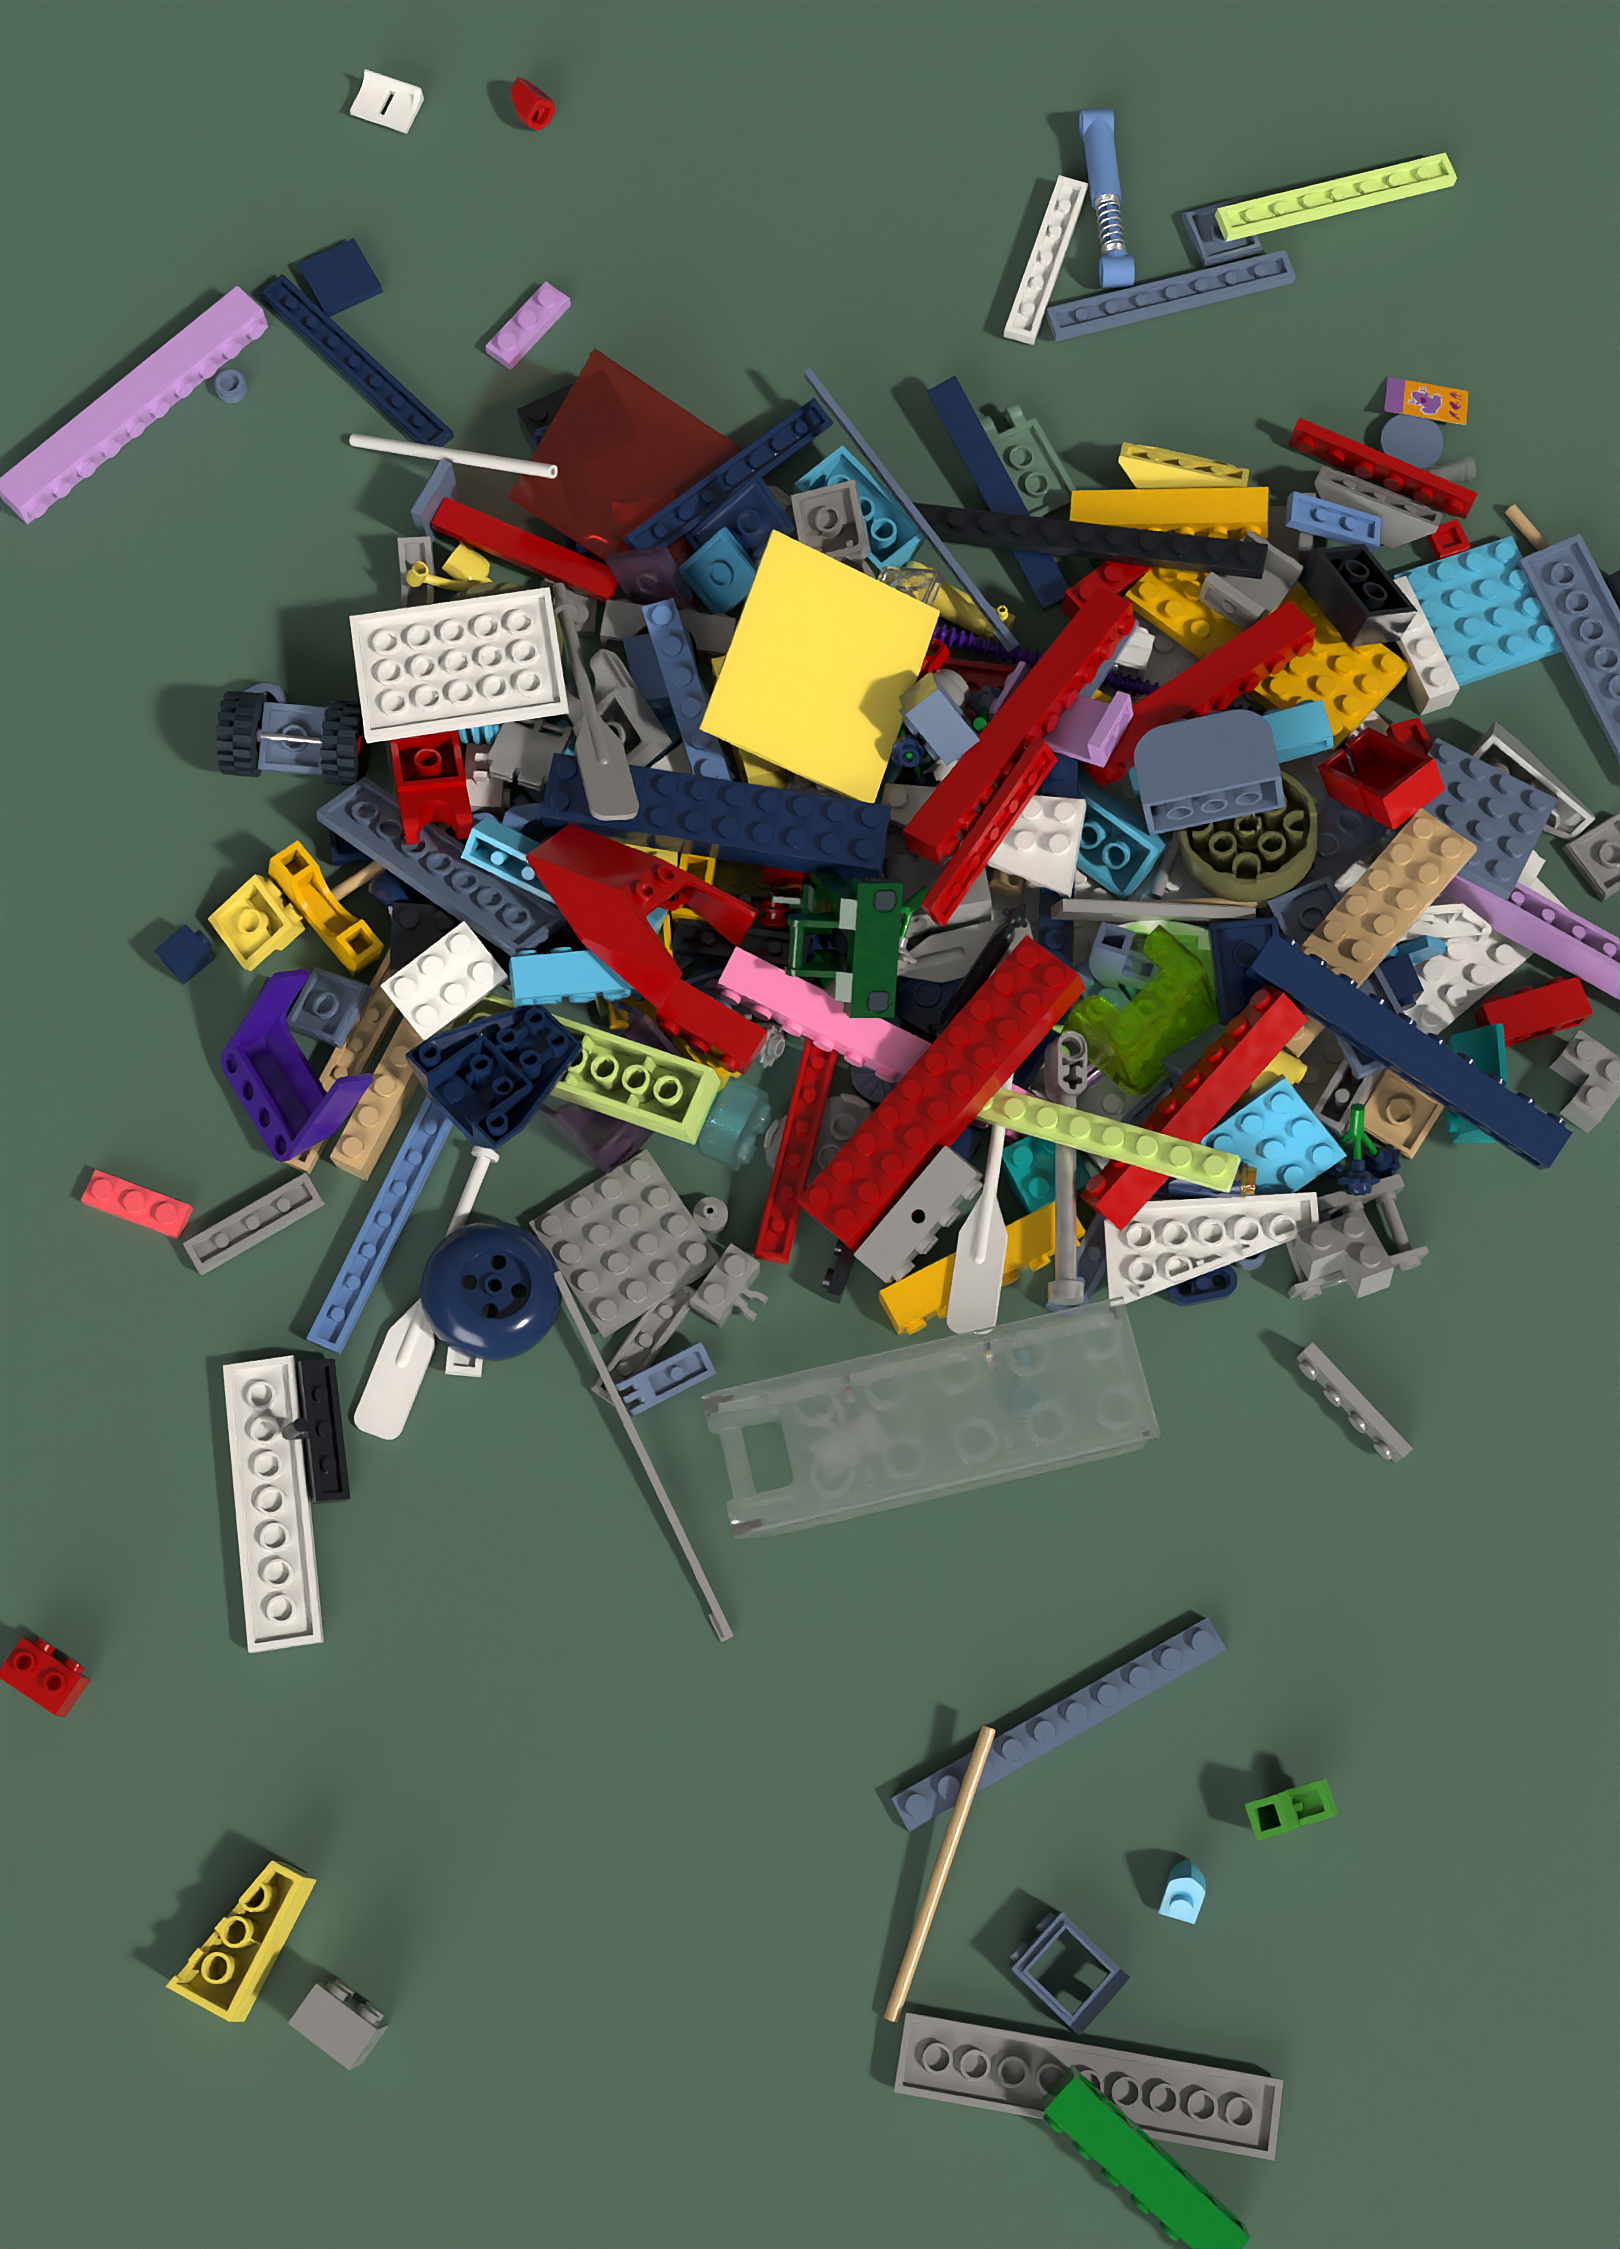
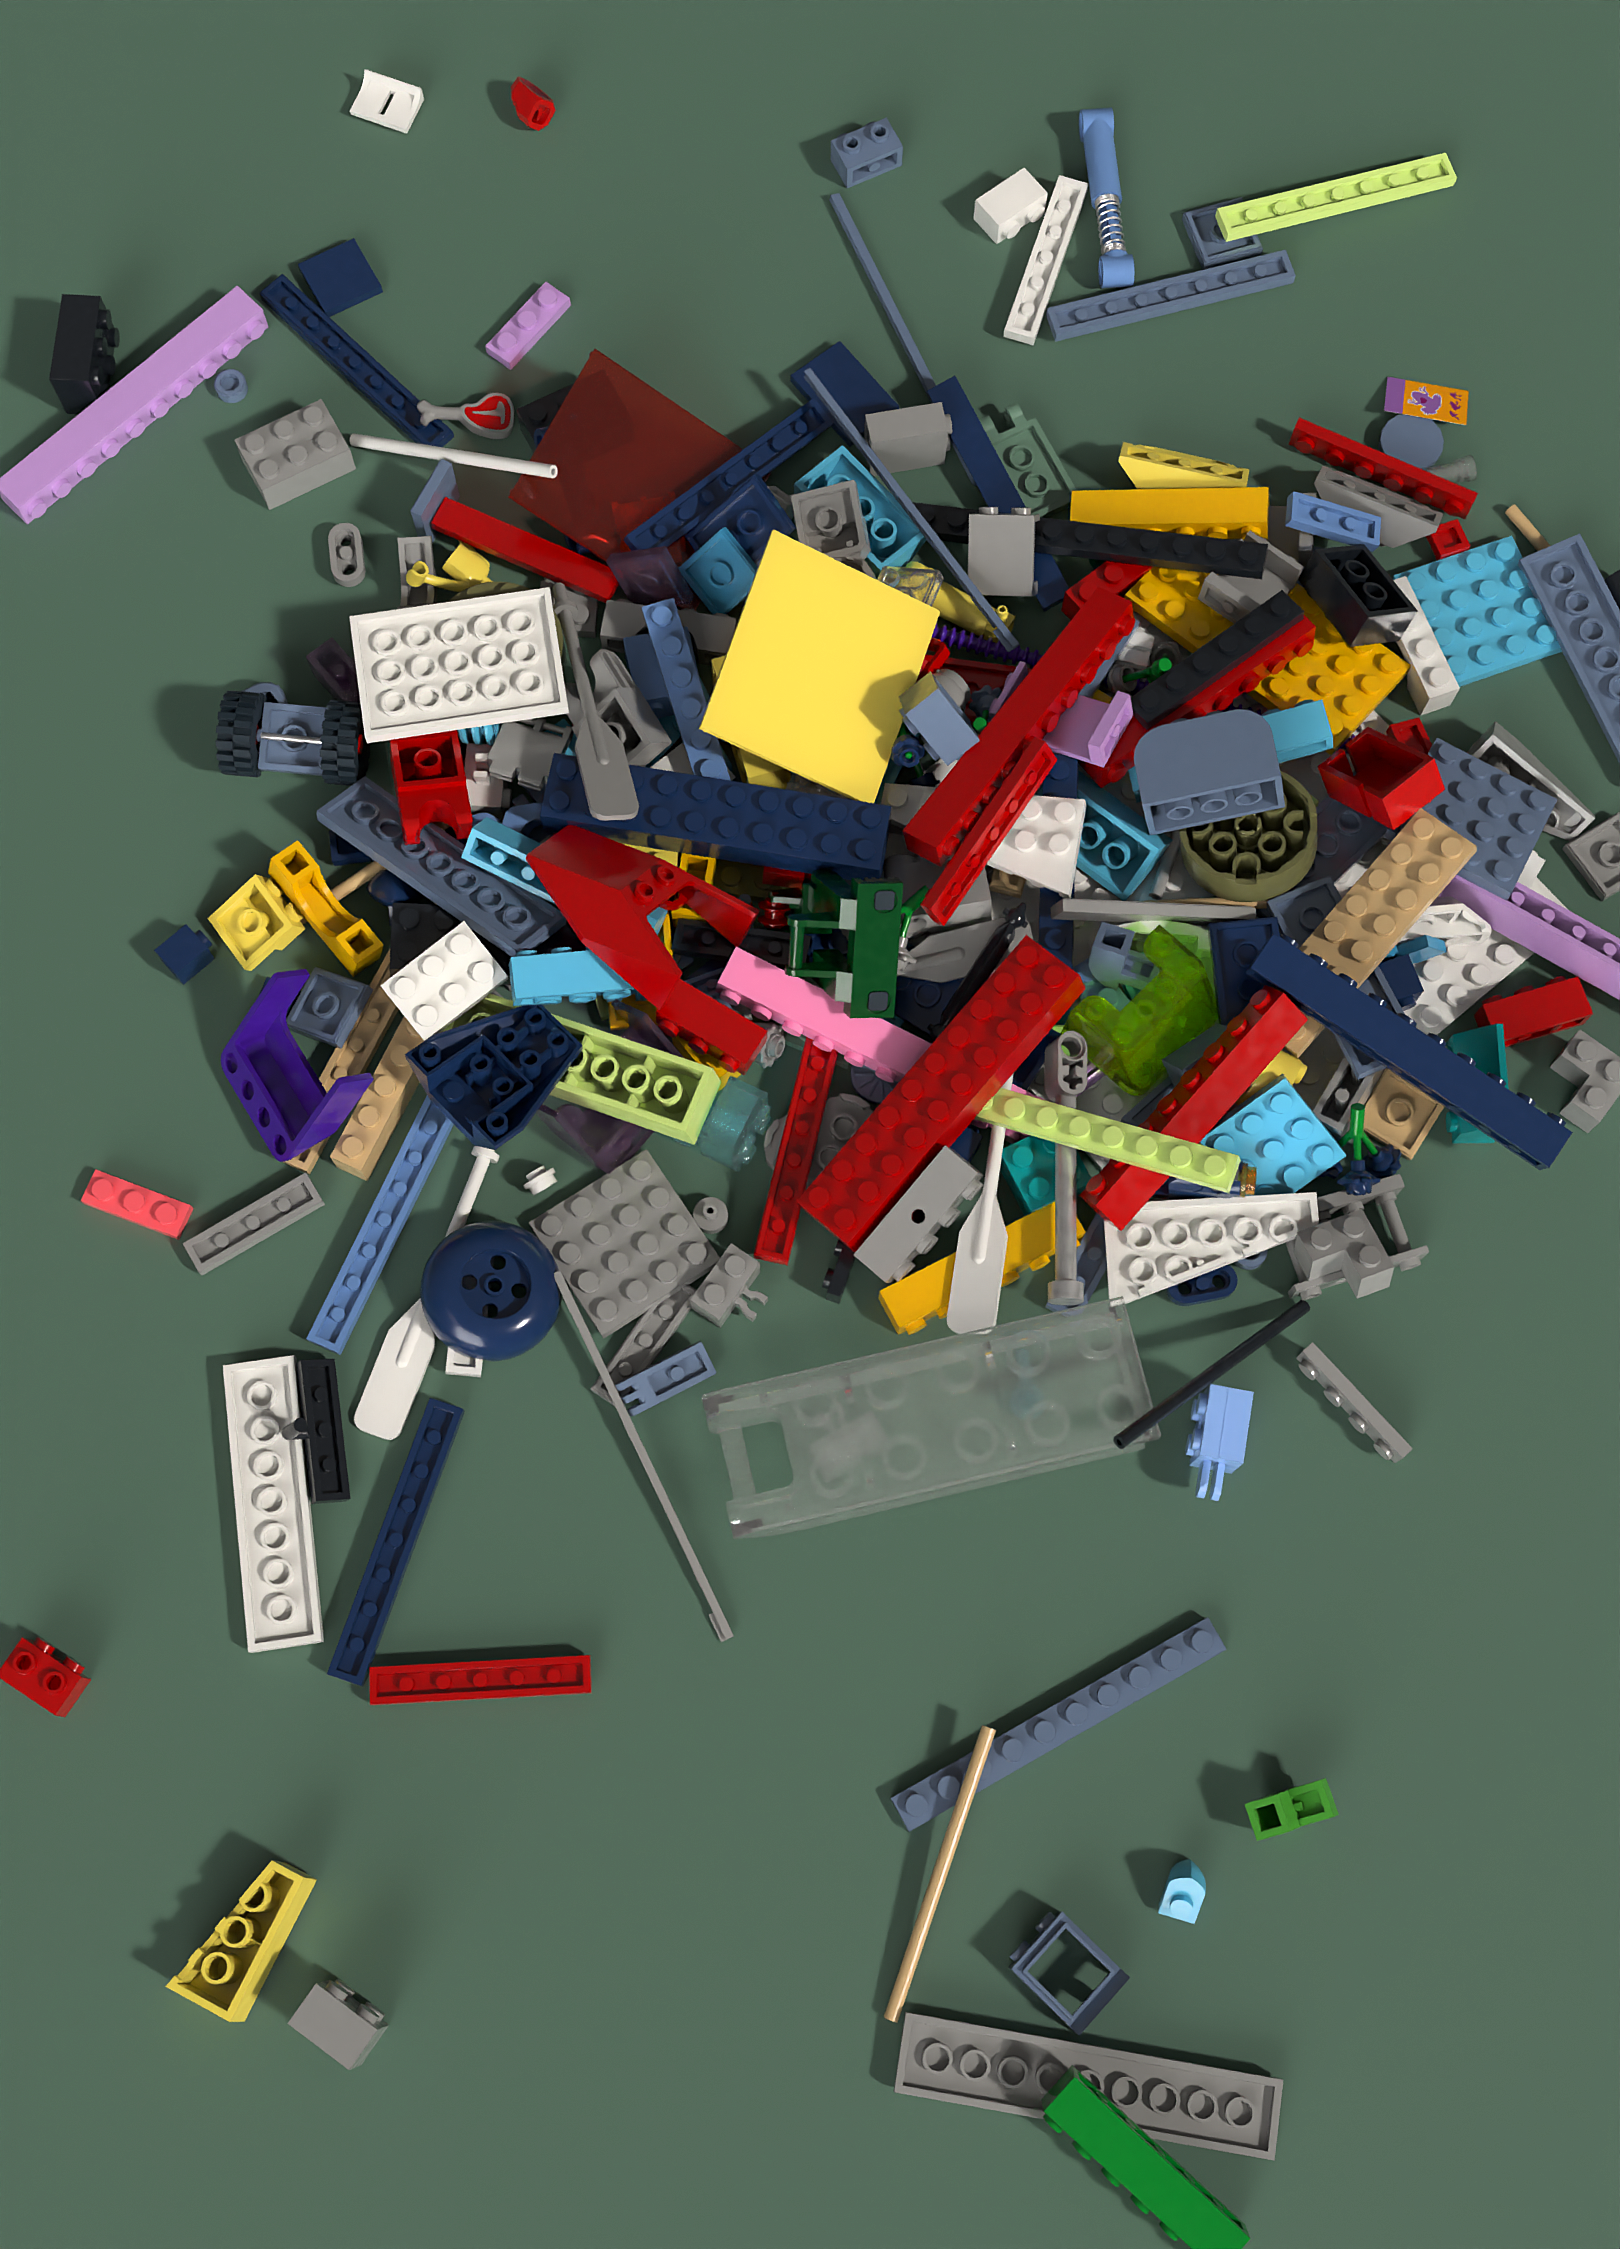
(83, 351): none -> black brick
(295, 454): none -> light grey brick
(335, 671): none -> clear purple brick
(346, 557): none -> light grey plate
(396, 1542): none -> dark blue plate
(480, 1680): none -> red plate
(489, 417): none -> light grey piece
(540, 1180): none -> white plate
(849, 386): none -> dark blue tile
(866, 152): none -> sand blue brick
(886, 301): none -> sand blue piece
(909, 437): none -> light grey brick
(1002, 551): none -> light grey panel
(1010, 206): none -> white brick
(1163, 658): none -> light grey plant
(1211, 1374): none -> black piece
(1215, 659): none -> black plate
(1219, 1435): none -> light blue brick

